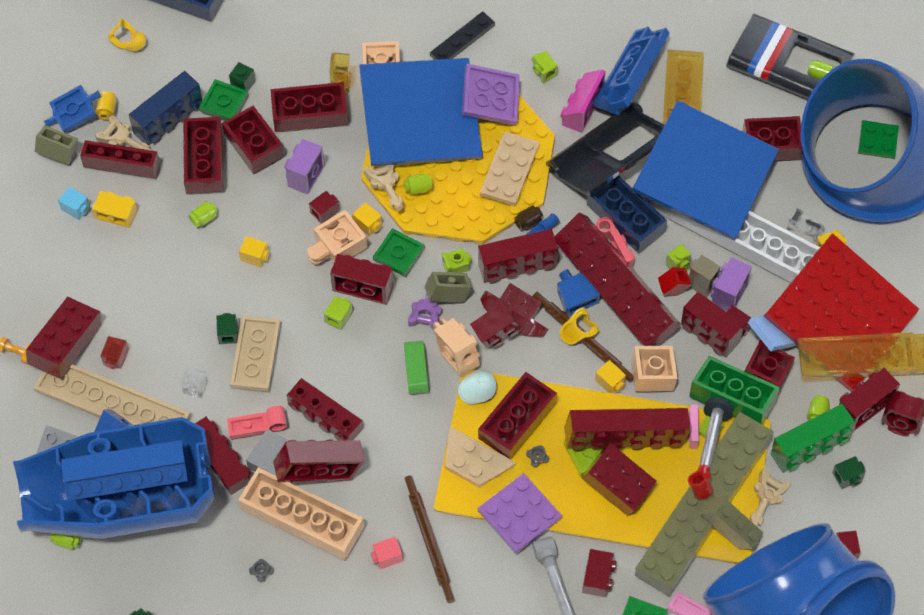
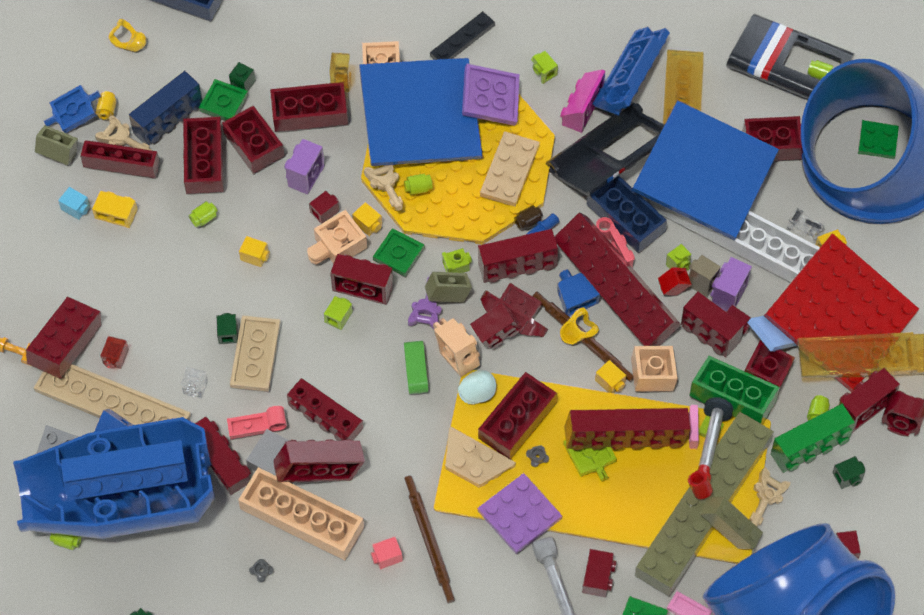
(619, 479): dark red brick -> none

